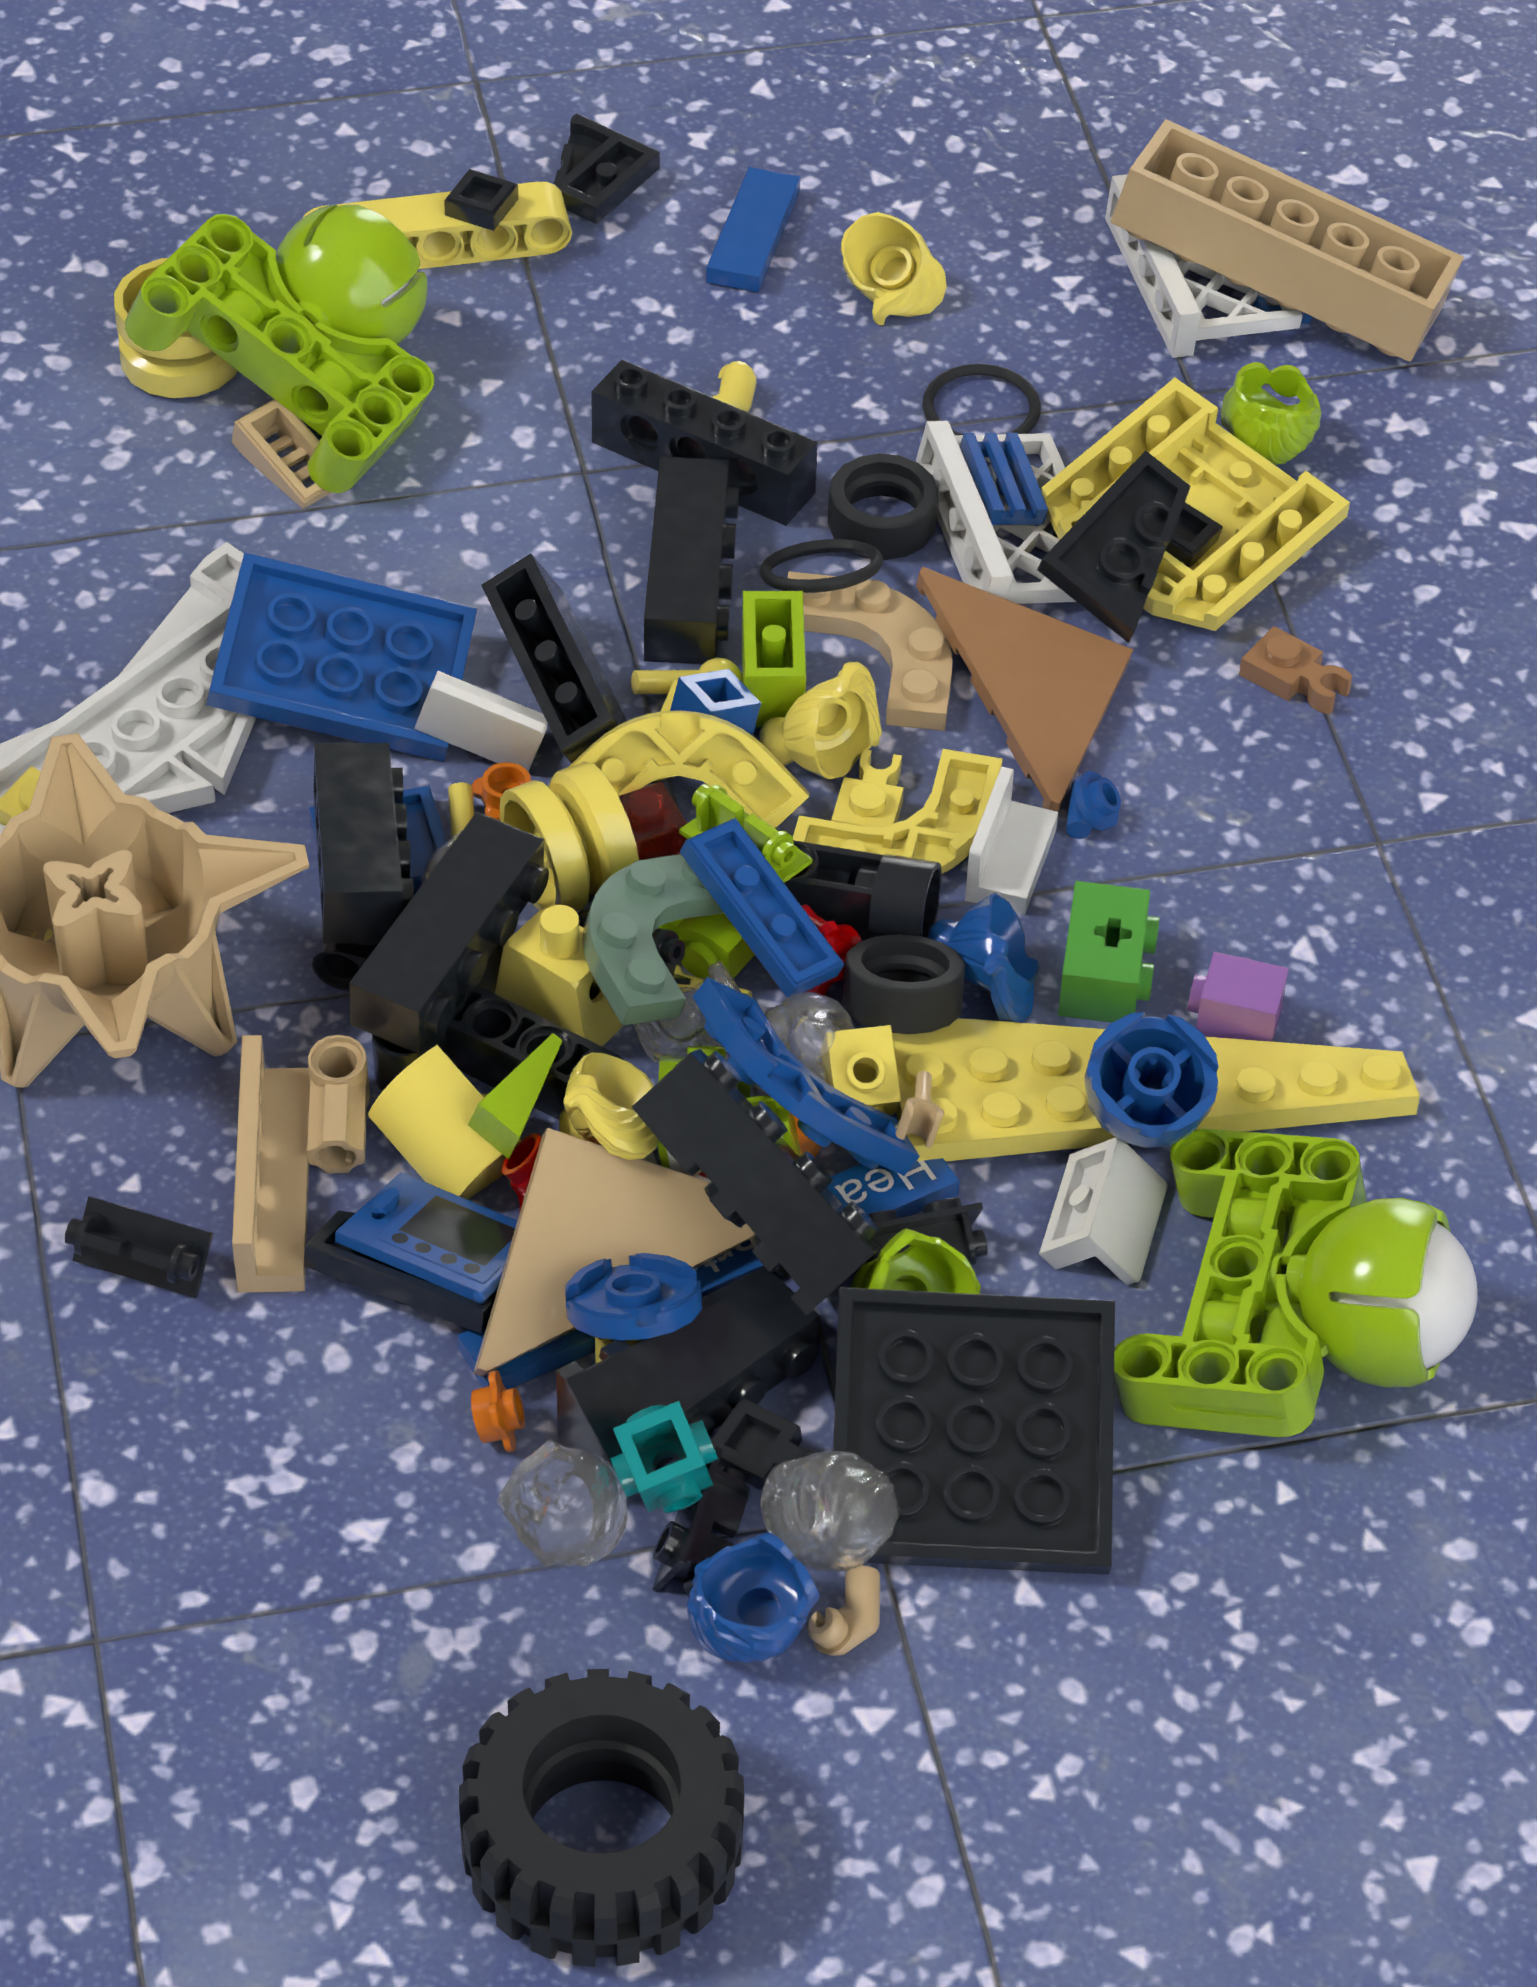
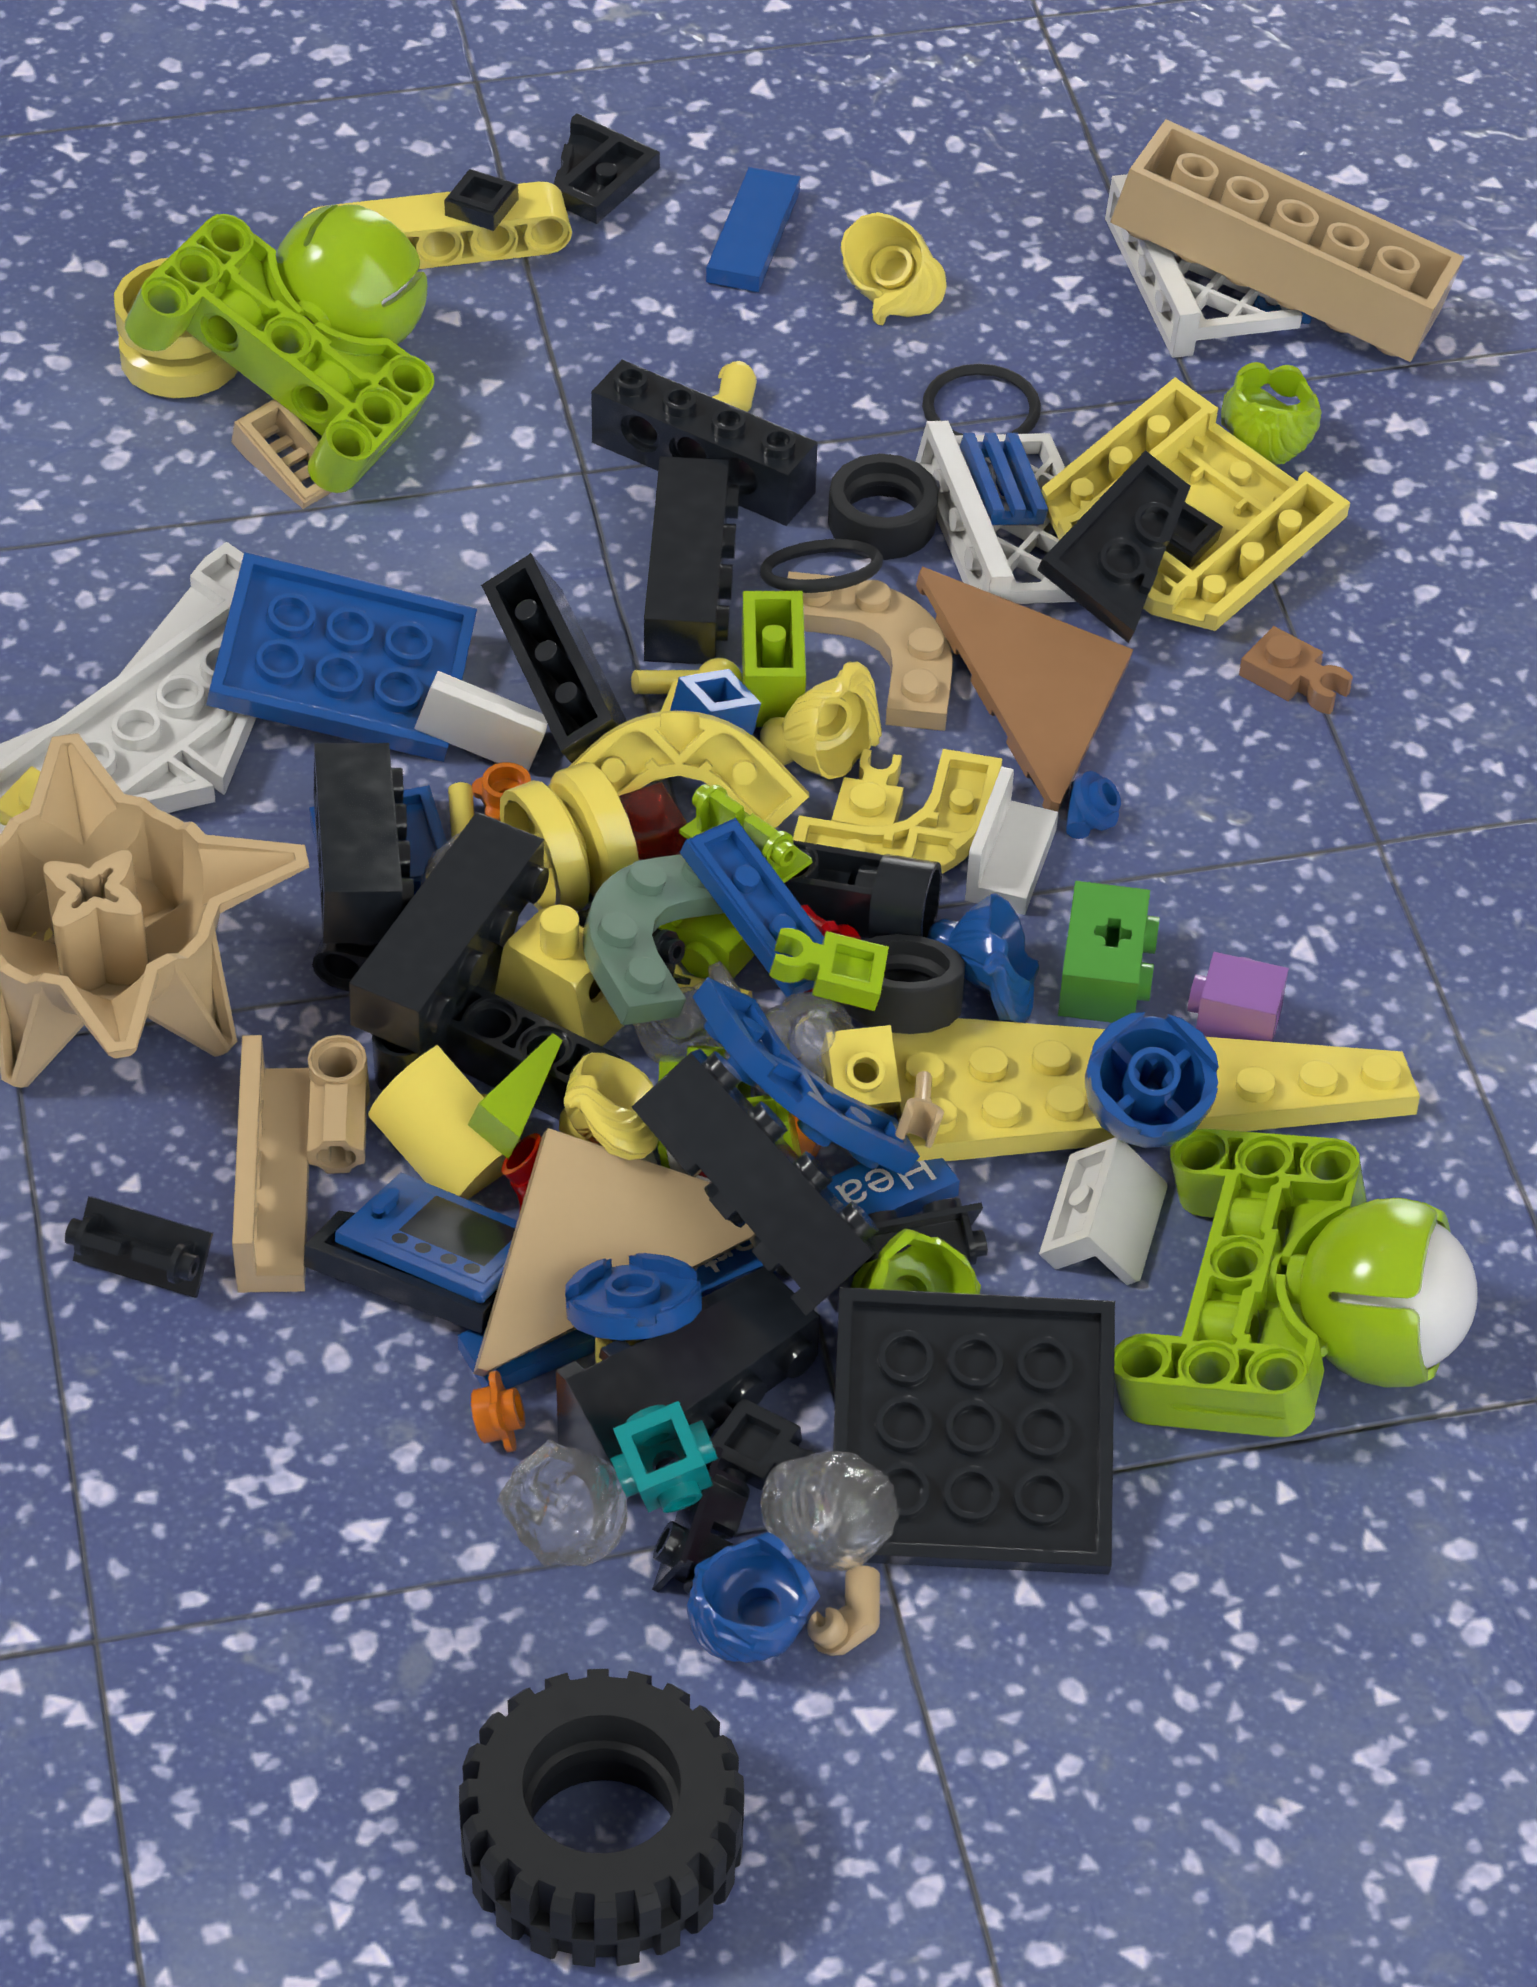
(841, 966): none -> lime plate

